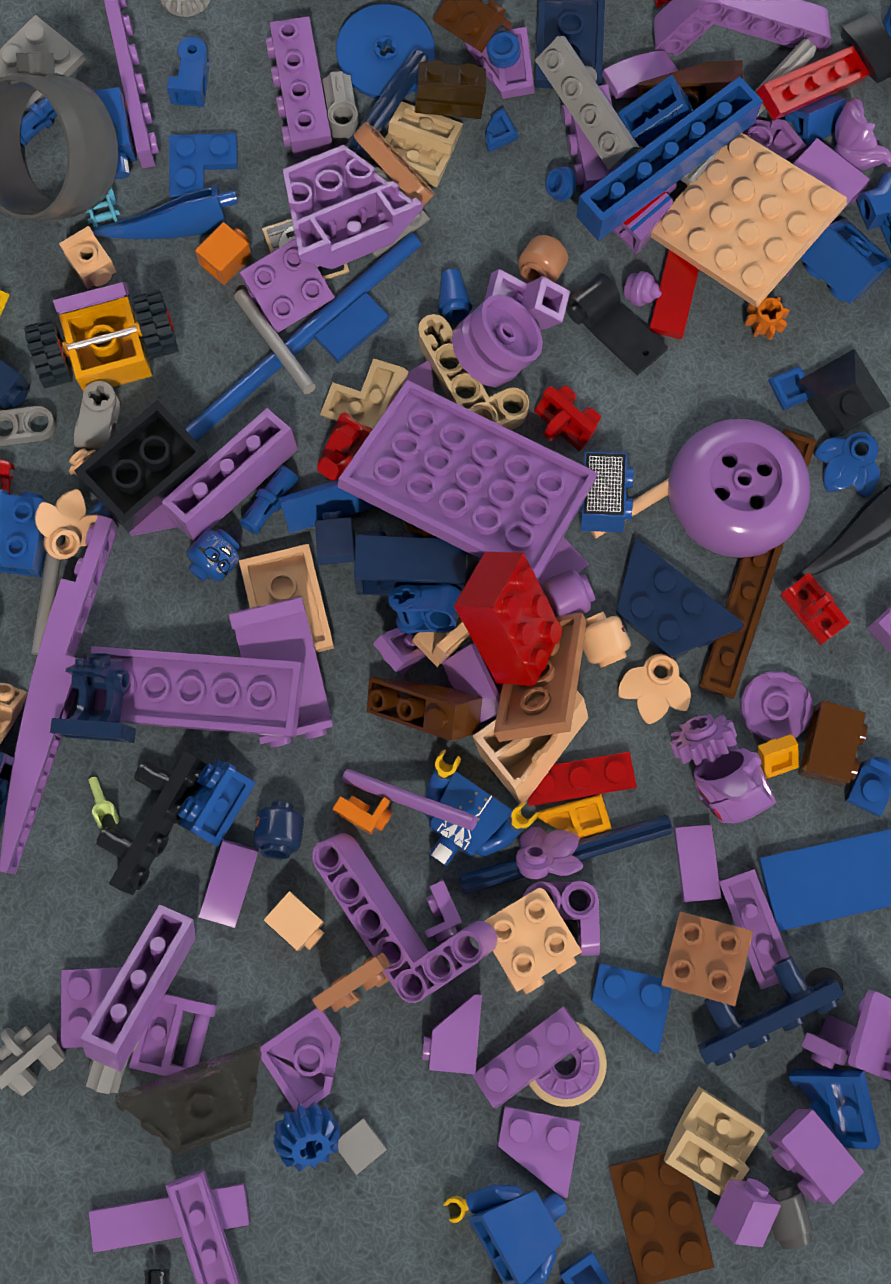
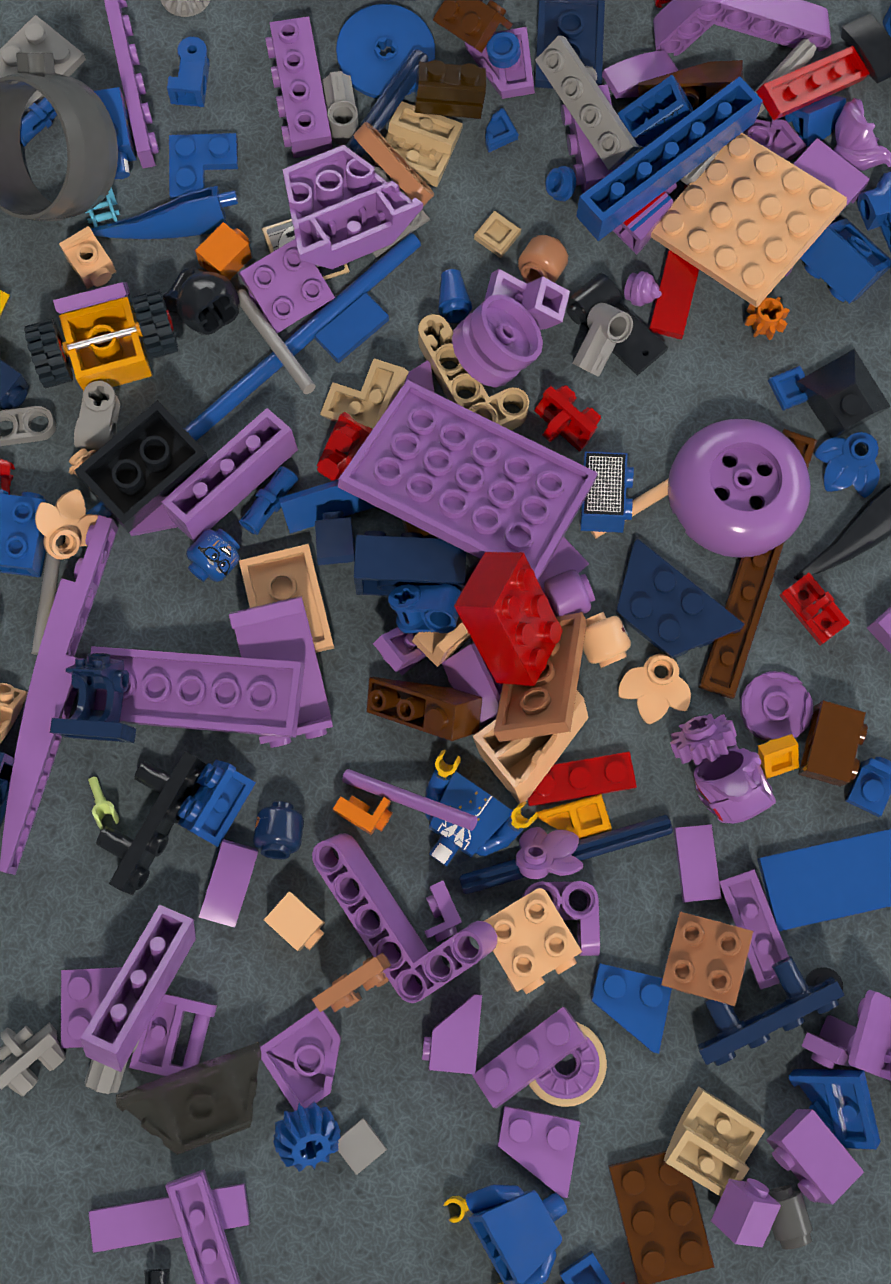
(203, 300): none -> black piece
(497, 234): none -> tan tile
(606, 328): none -> light grey piece

